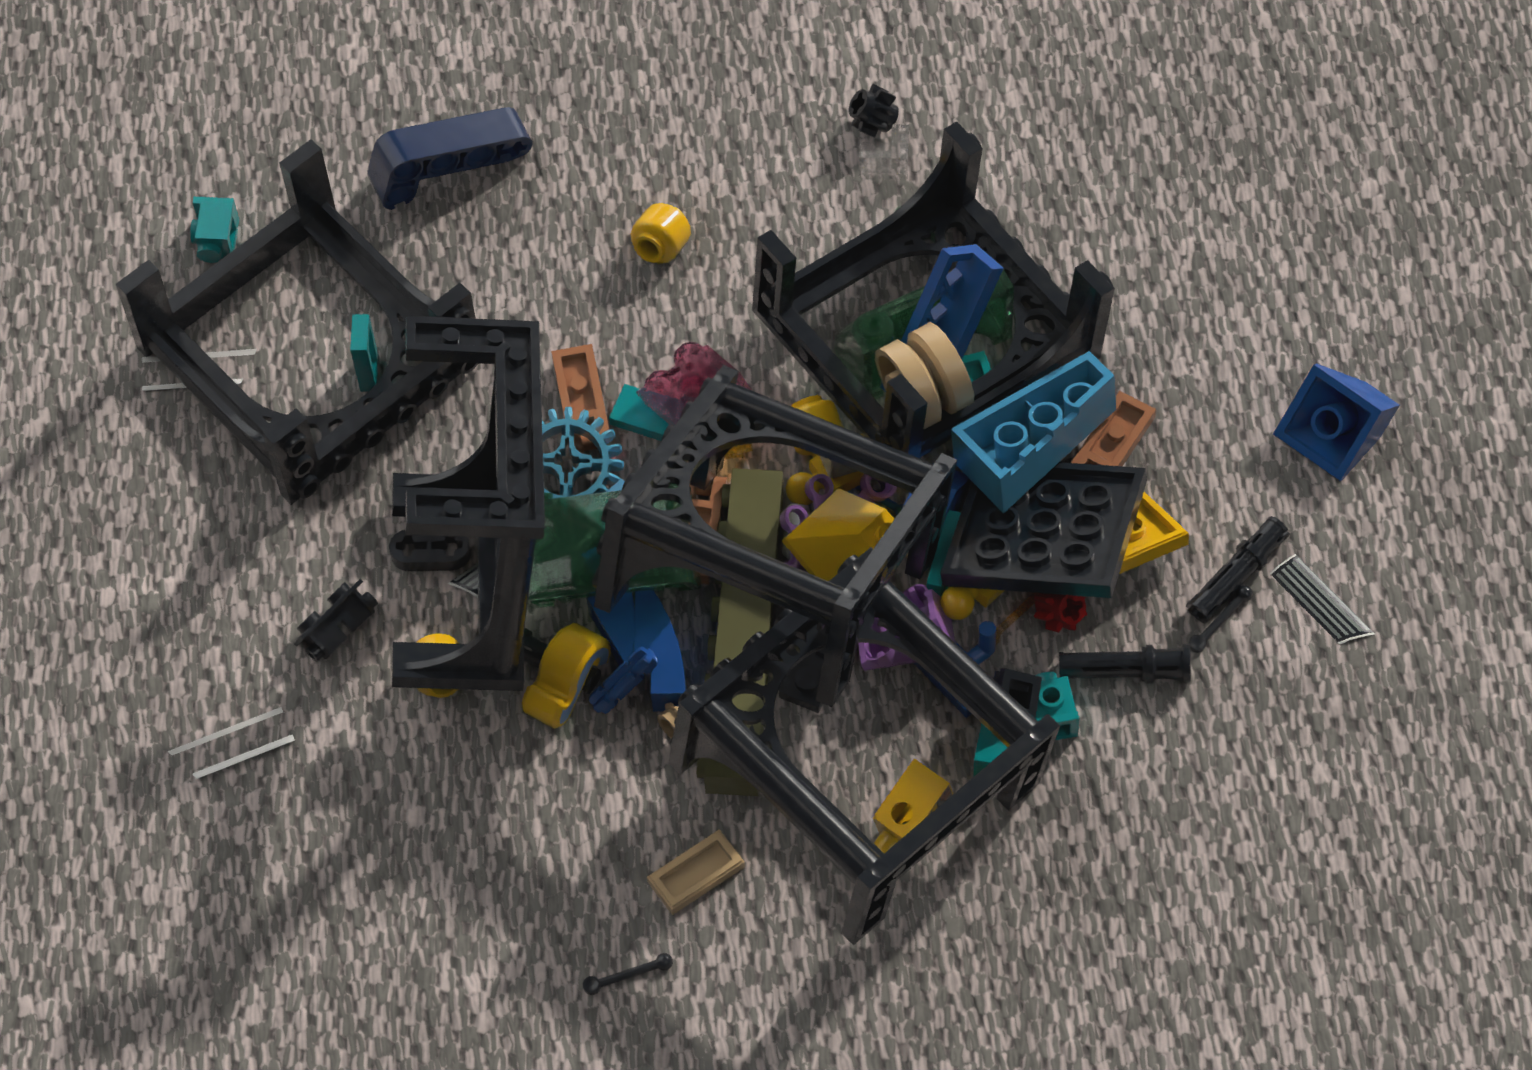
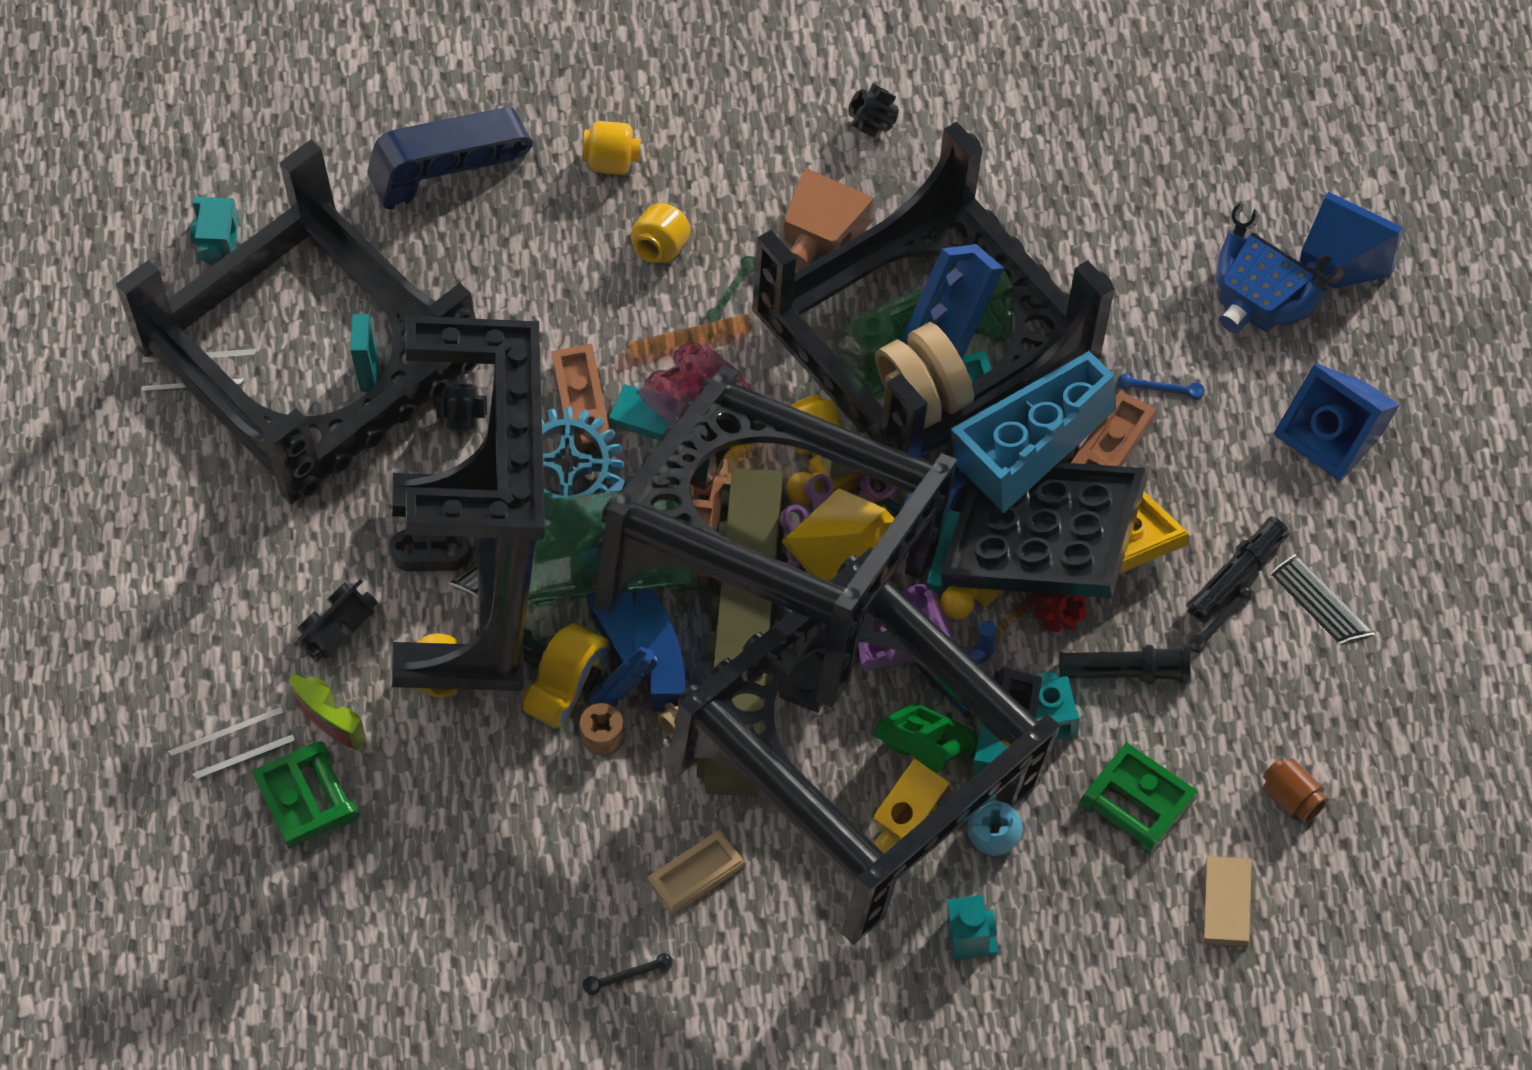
(292, 800): none -> green plate
(318, 704): none -> lime slope
(461, 406): none -> black gear
(602, 740): none -> medium nougat wheel
(610, 147): none -> yellow head
(693, 334): none -> clear orange bar
(747, 265): none -> clear green hinge
(824, 216): none -> nougat torso
(916, 731): none -> green plate
(971, 928): none -> teal brick
(1009, 832): none -> medium azure piece
(1147, 787): none -> green plate
(1194, 390): none -> blue hinge
(1227, 901): none -> tan tile
(1264, 282): none -> blue torso
(1294, 790): none -> dark orange brick
(1354, 240): none -> blue slope

